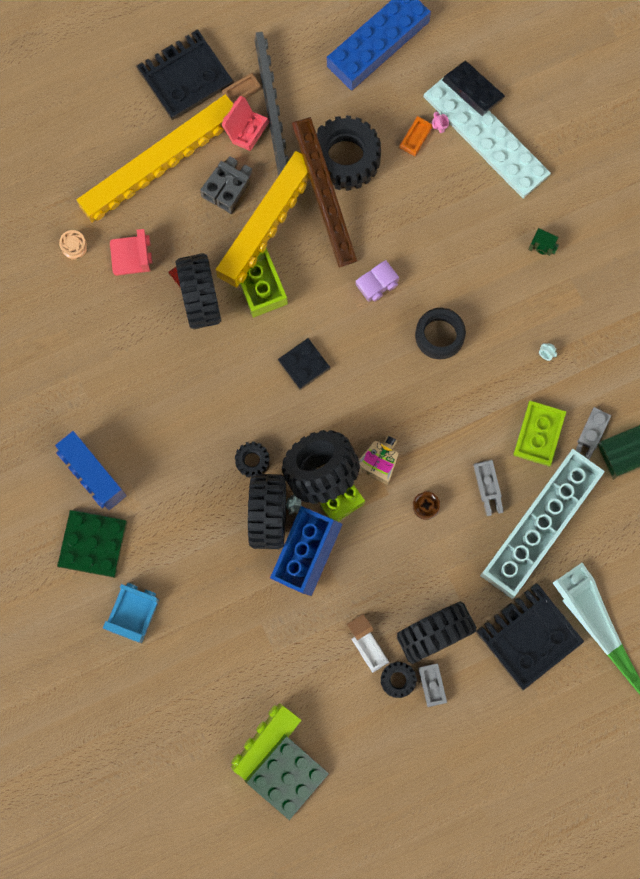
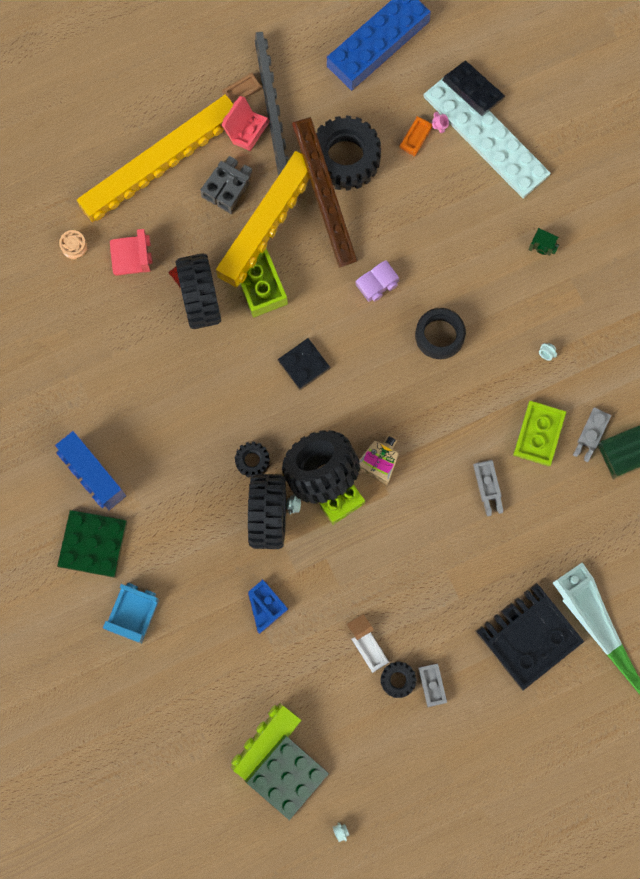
(186, 76): black hinge -> none
(265, 606): none -> blue wing
(306, 551): blue brick -> none
(341, 832): none -> light aqua plate
(426, 505): reddish brown wheel -> none
(436, 632): black tyre -> none
(542, 523): light aqua brick -> none

